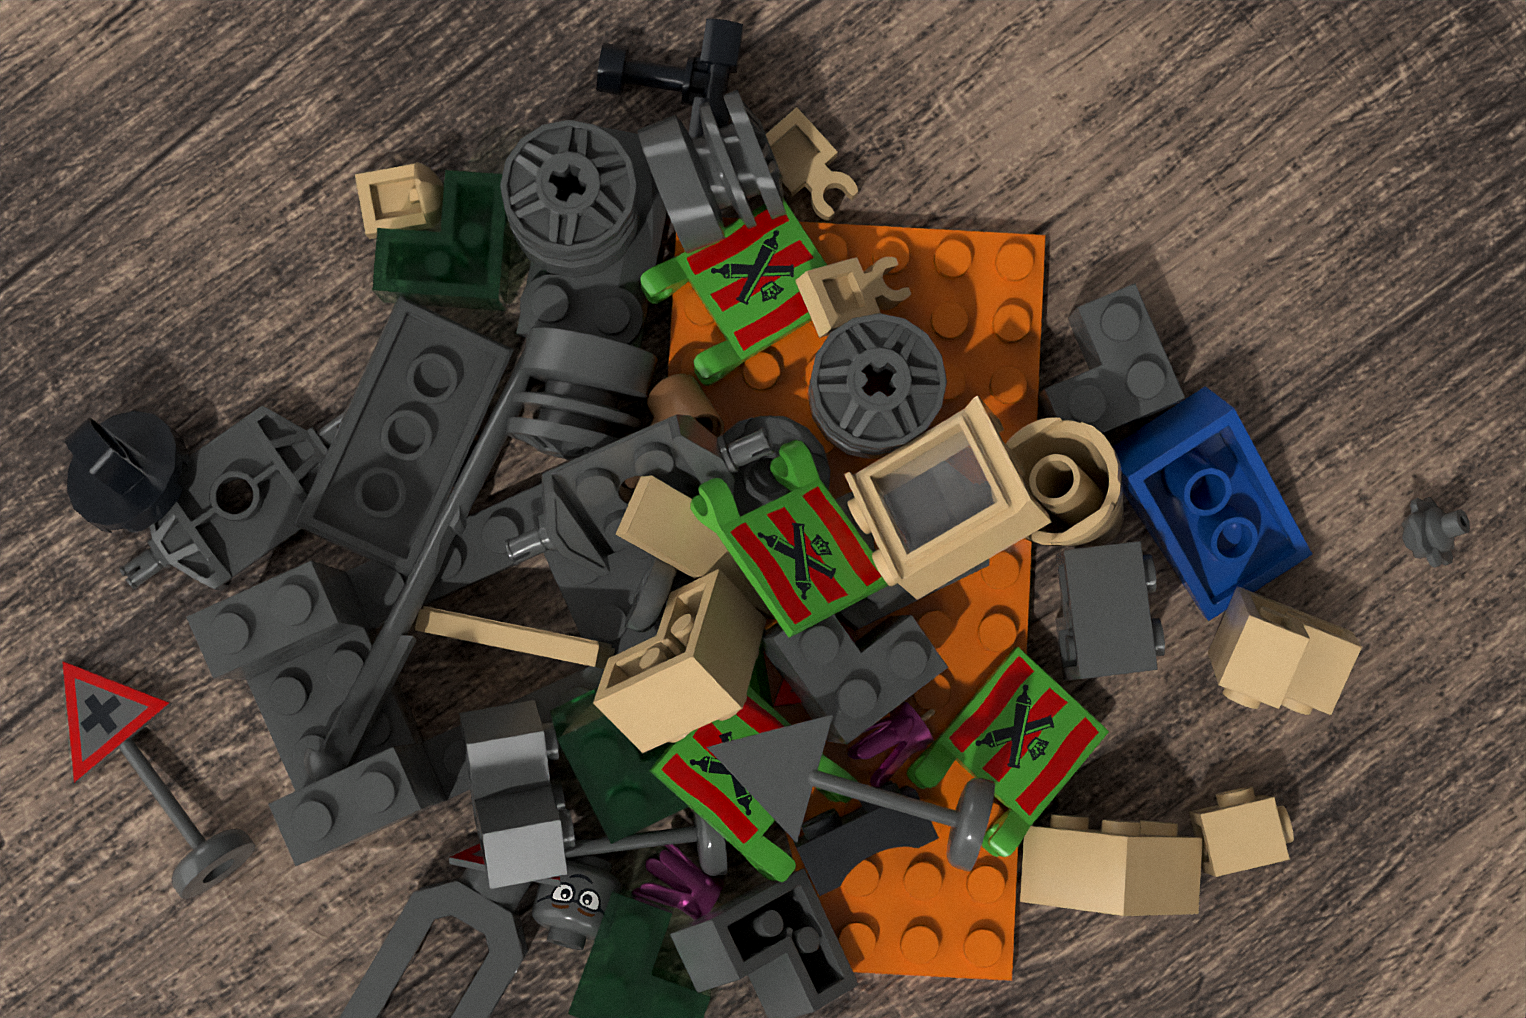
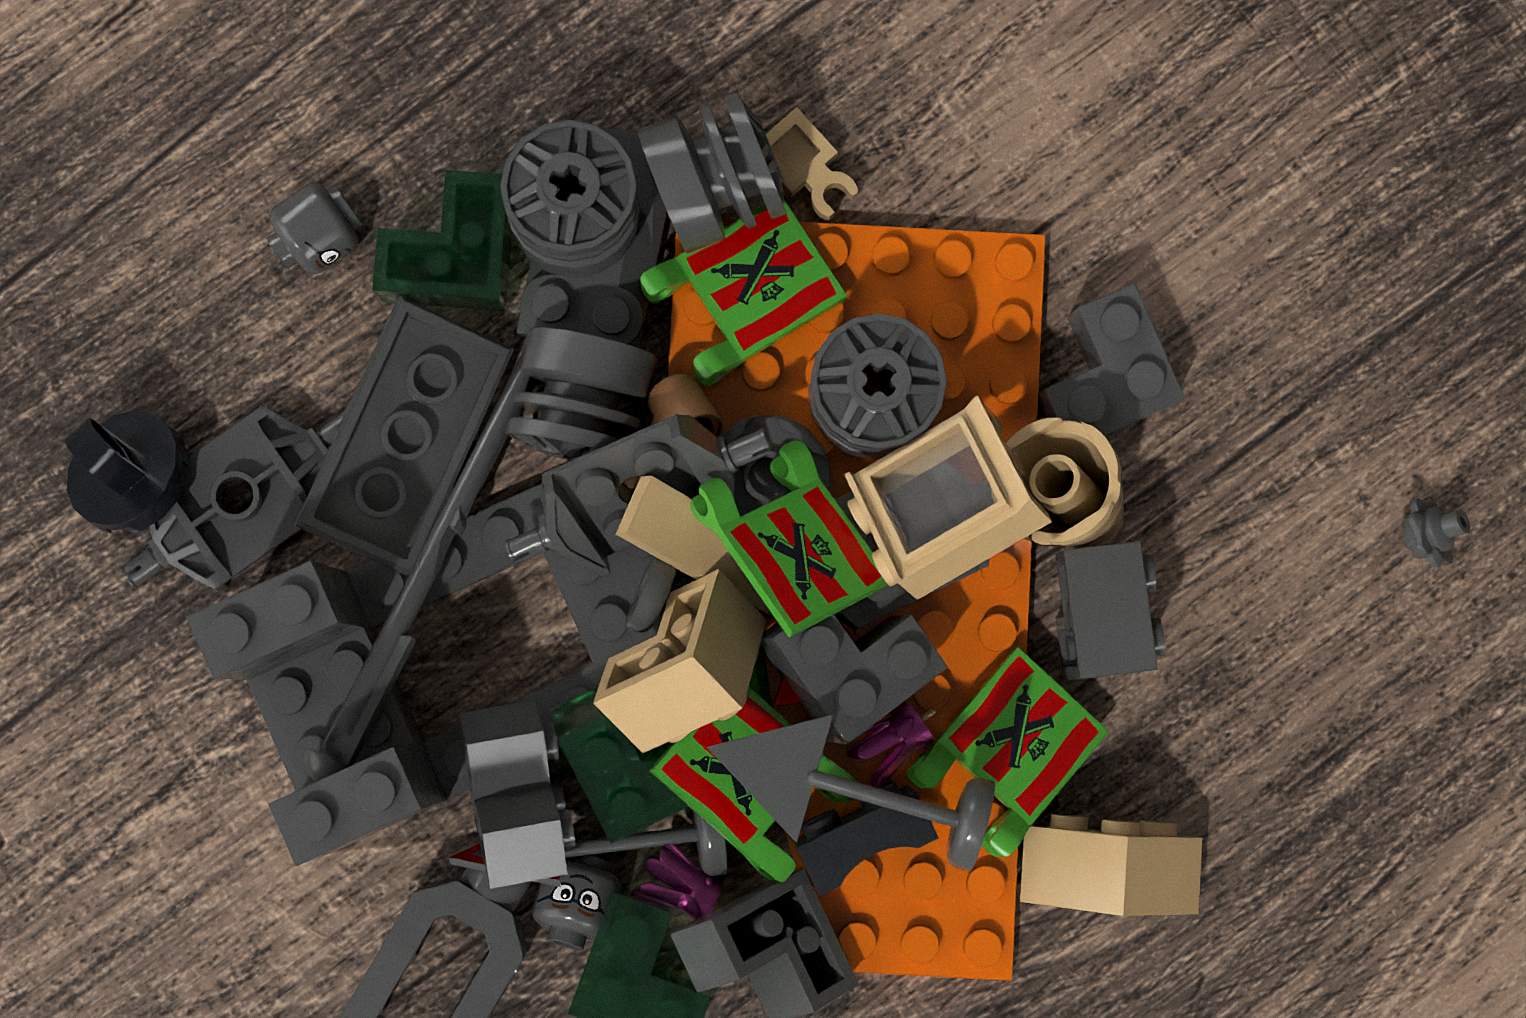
(104, 719): dark grey piece -> none
(313, 228): none -> dark grey head
(400, 198): tan plate -> none
(514, 637): tan tile -> none
(700, 82): black bar -> none
(846, 292): tan plate -> none
(1209, 501): blue slope -> none
(1242, 832): tan brick -> none
(1280, 655): tan brick -> none

